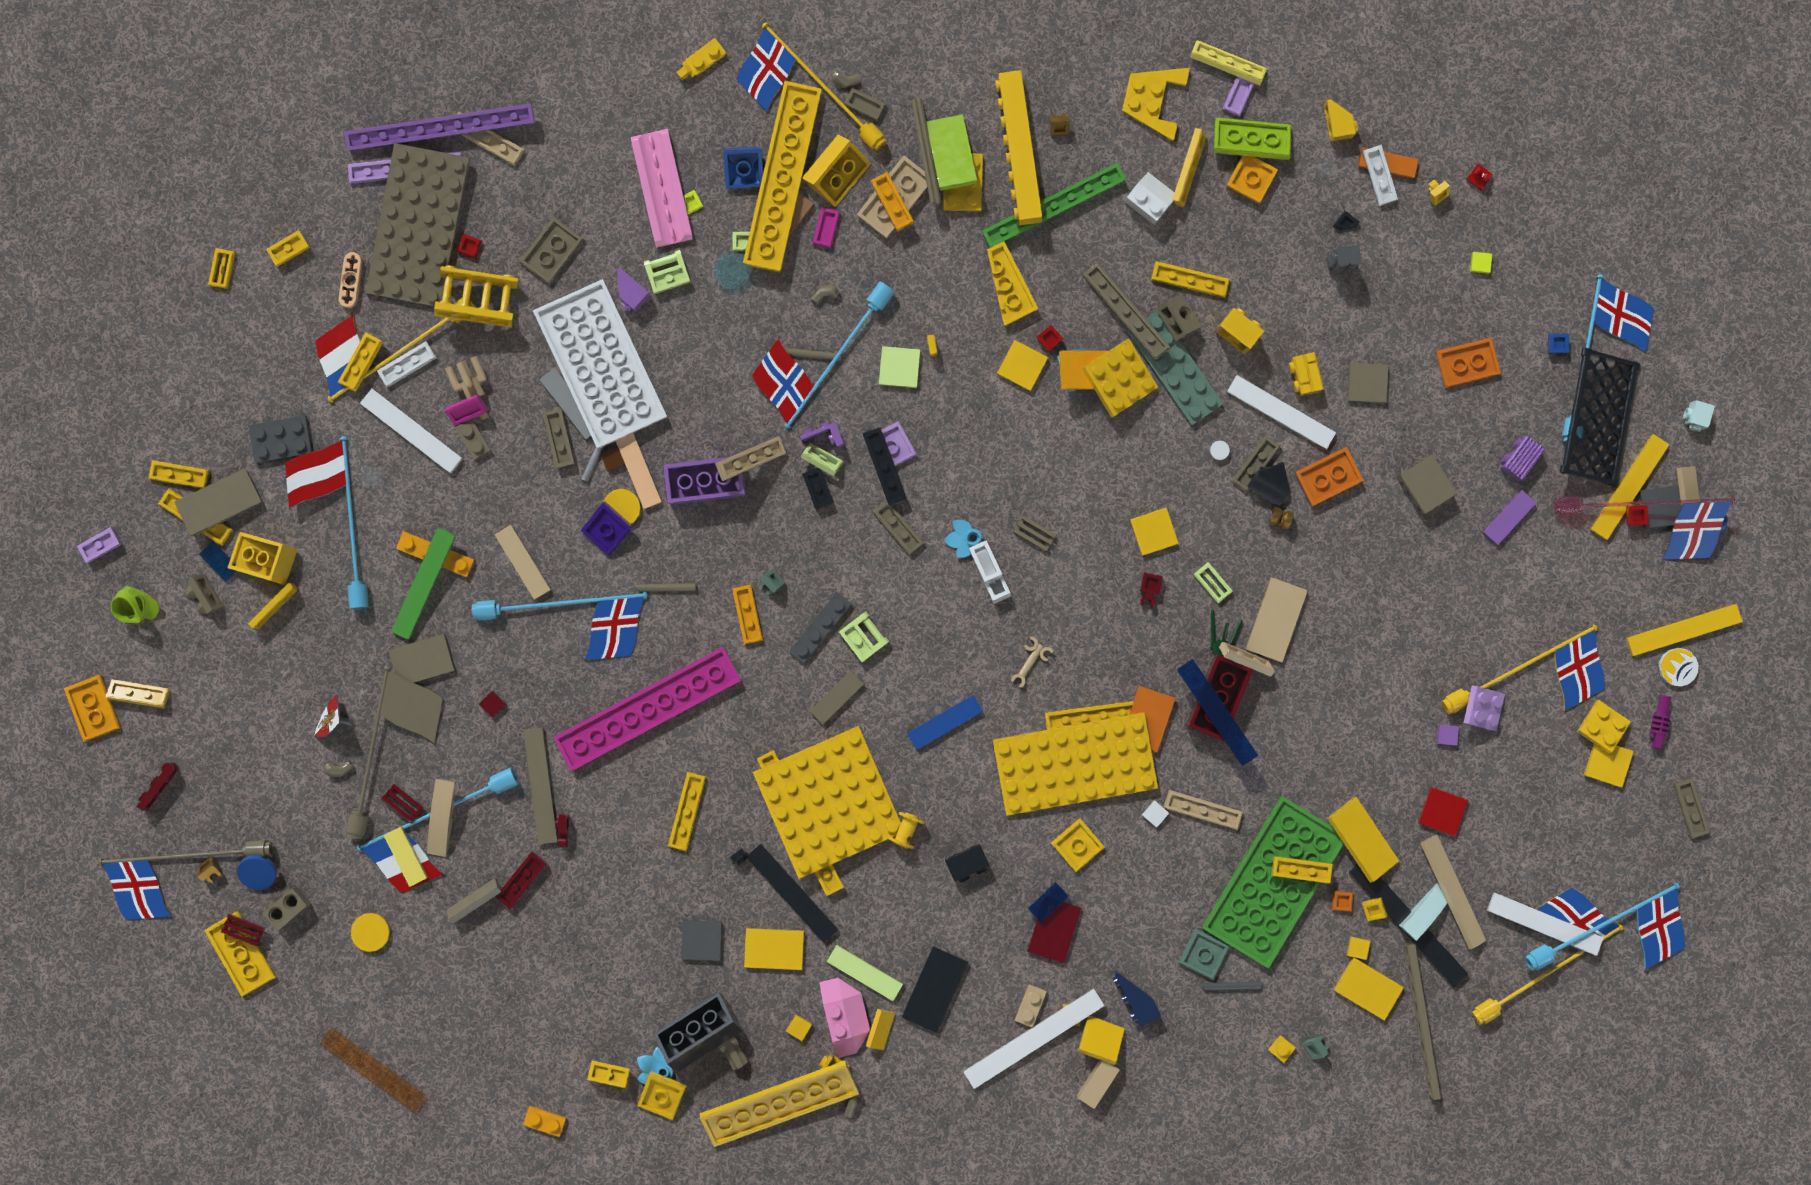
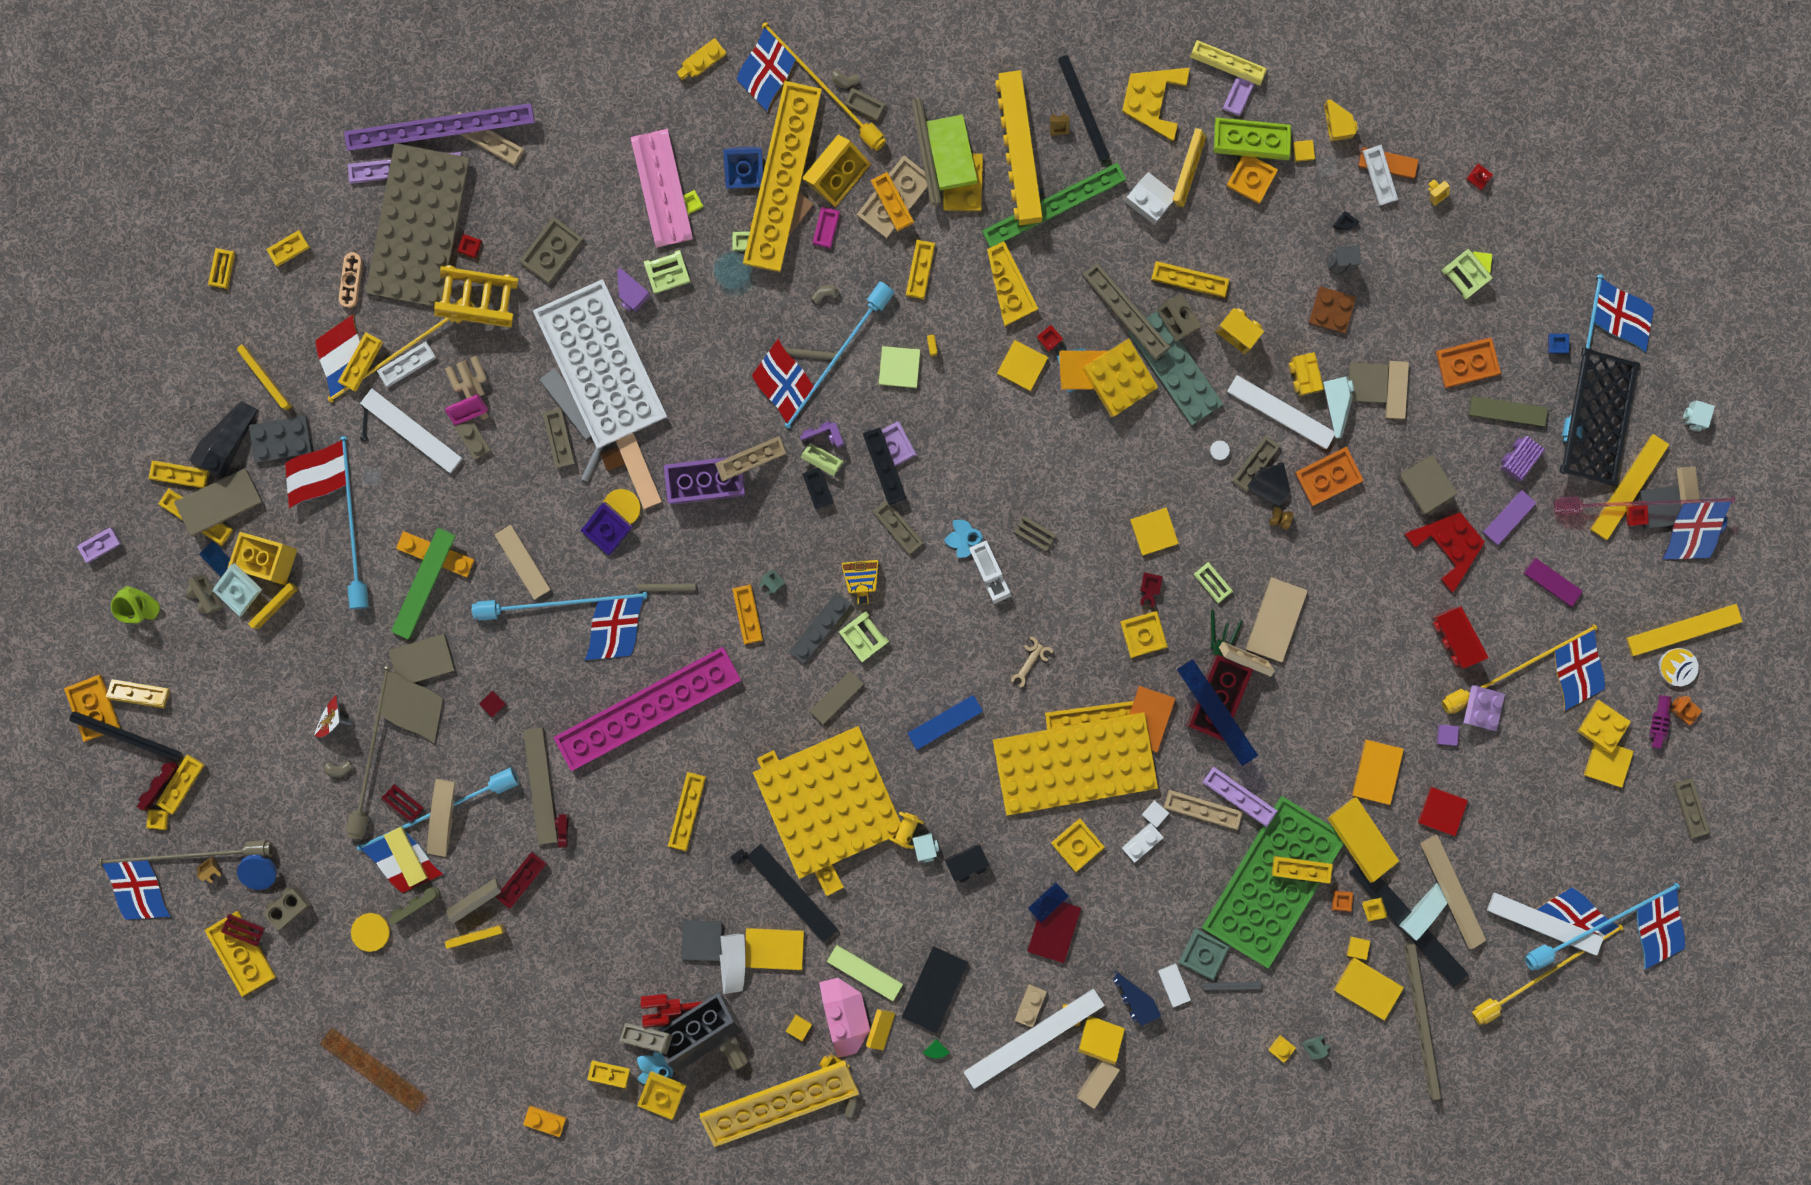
(125, 736): none -> black axle
(157, 819): none -> yellow tile
(180, 784): none -> yellow plate
(221, 444): none -> black wedge
(237, 589): none -> light aqua tile
(264, 377): none -> yellow tile
(363, 437): none -> black hinge
(414, 904): none -> olive plate
(474, 936): none -> yellow tile
(646, 1038): none -> dark tan tile
(666, 1009): none -> red plant
(732, 962): none -> white slope
(861, 578): none -> torso
(920, 269): none -> yellow tile
(925, 847): none -> light aqua brick
(936, 1050): none -> green tile
(1084, 108): none -> black axle
(1142, 842): none -> white plate
(1143, 634): none -> yellow tile
(1174, 985): none -> white tile
(1240, 796): none -> lavender tile
(1304, 150): none -> yellow tile
(1332, 310): none -> dark orange plate
(1339, 400): none -> light aqua slope
(1377, 772): none -> light orange tile
(1397, 390): none -> tan tile
(1456, 540): none -> red wing
(1459, 638): none -> red slope
(1472, 269): none -> yellowish green plate
(1508, 411): none -> olive tile
(1553, 582): none -> magenta tile
(1685, 709): none -> orange bracket

